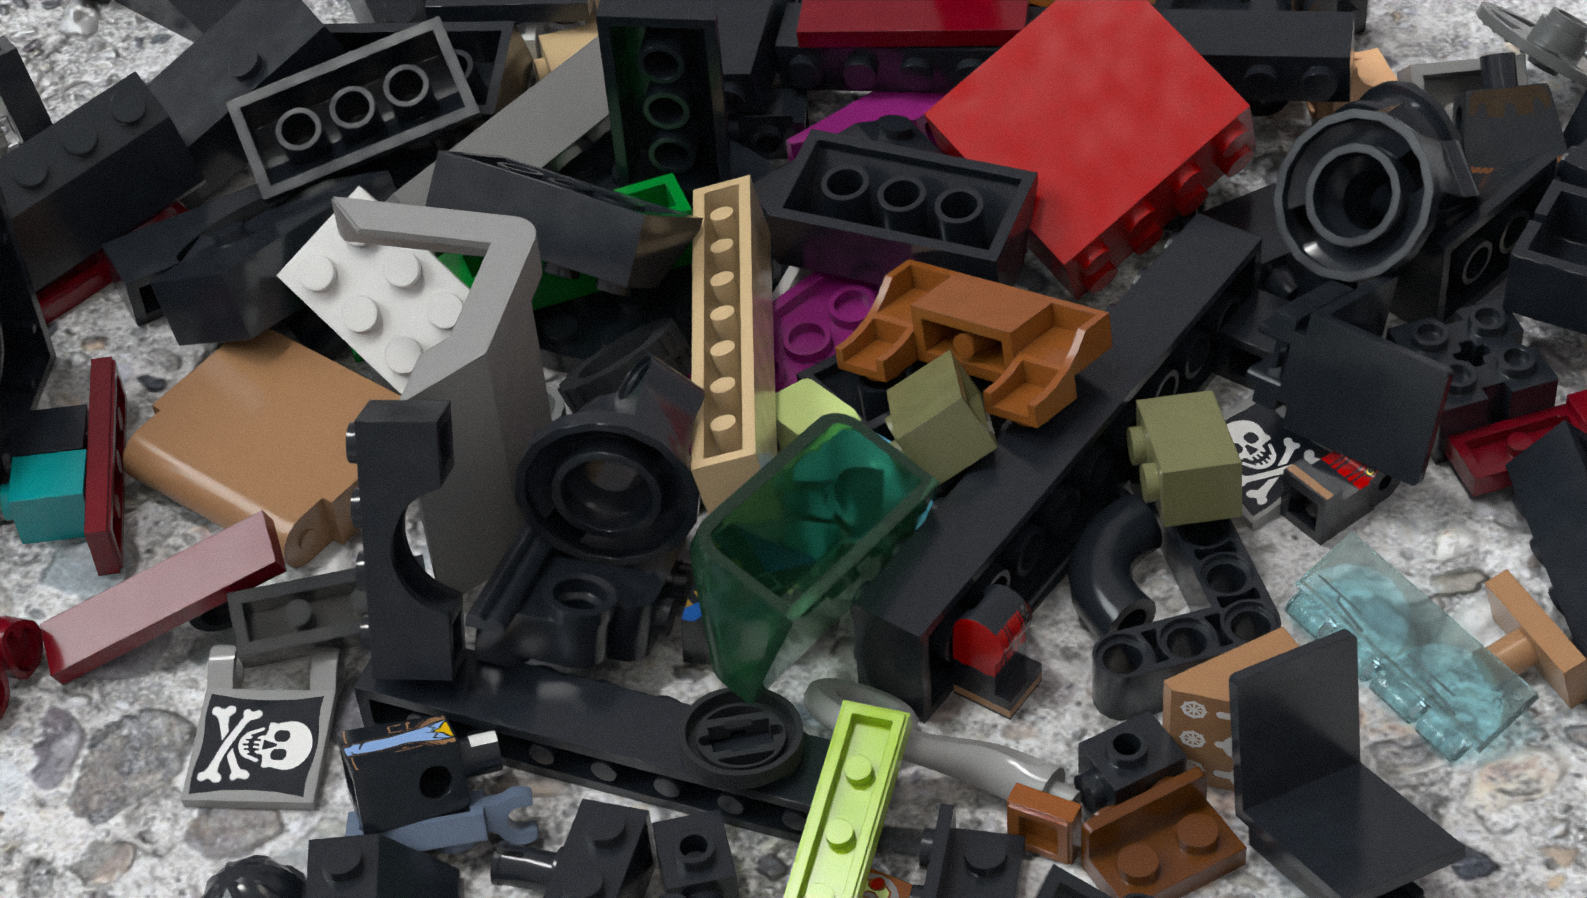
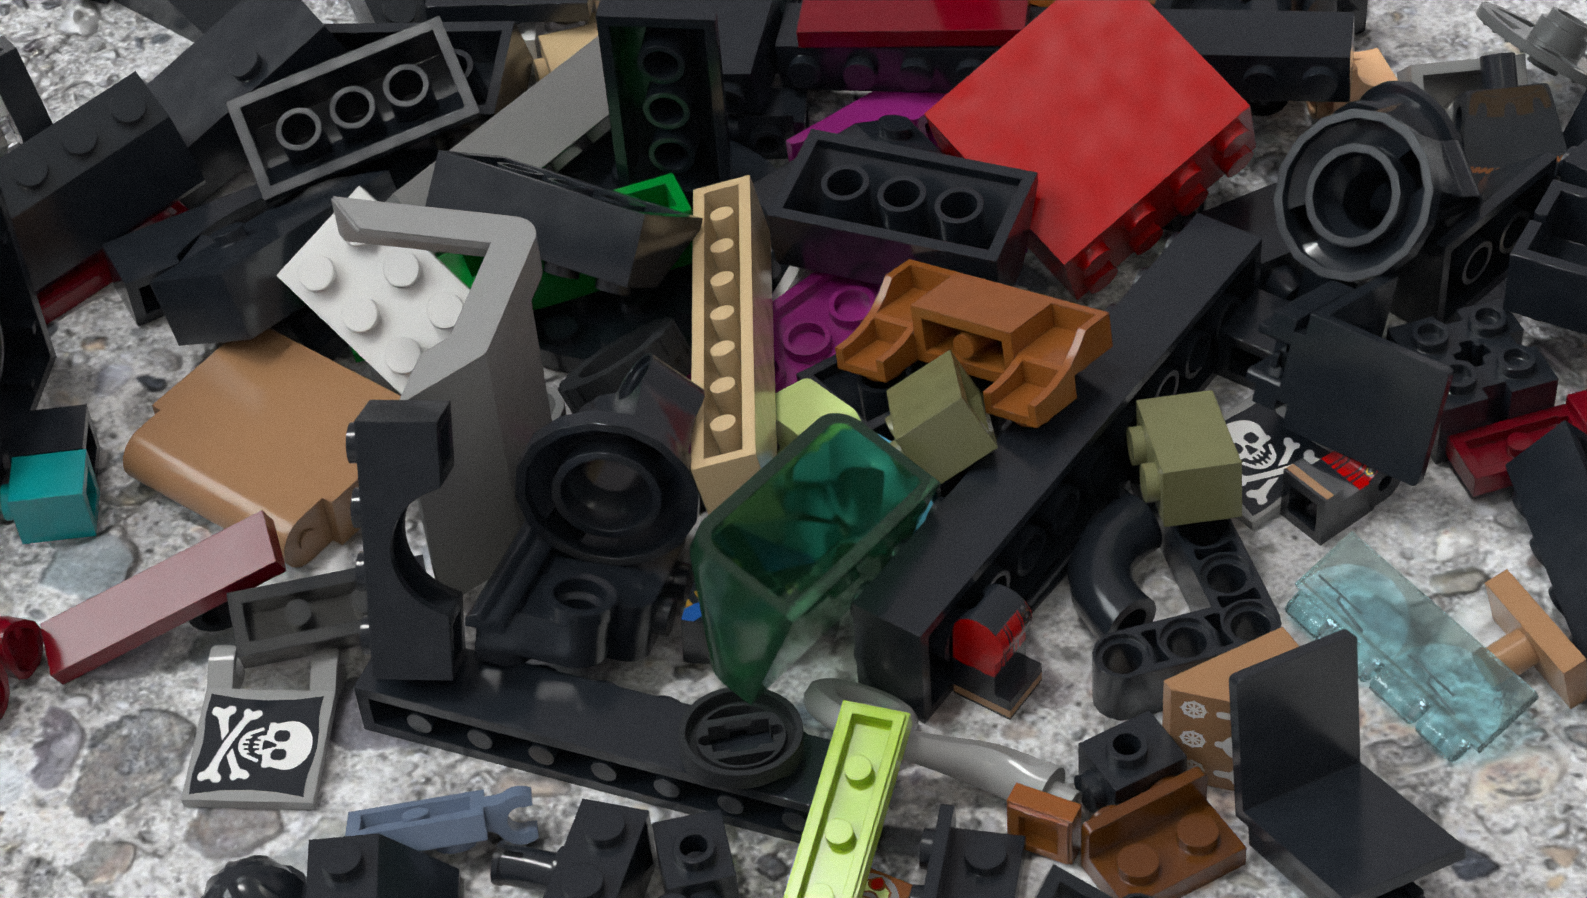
(105, 466): dark red tile -> none
(412, 770): black torso -> none

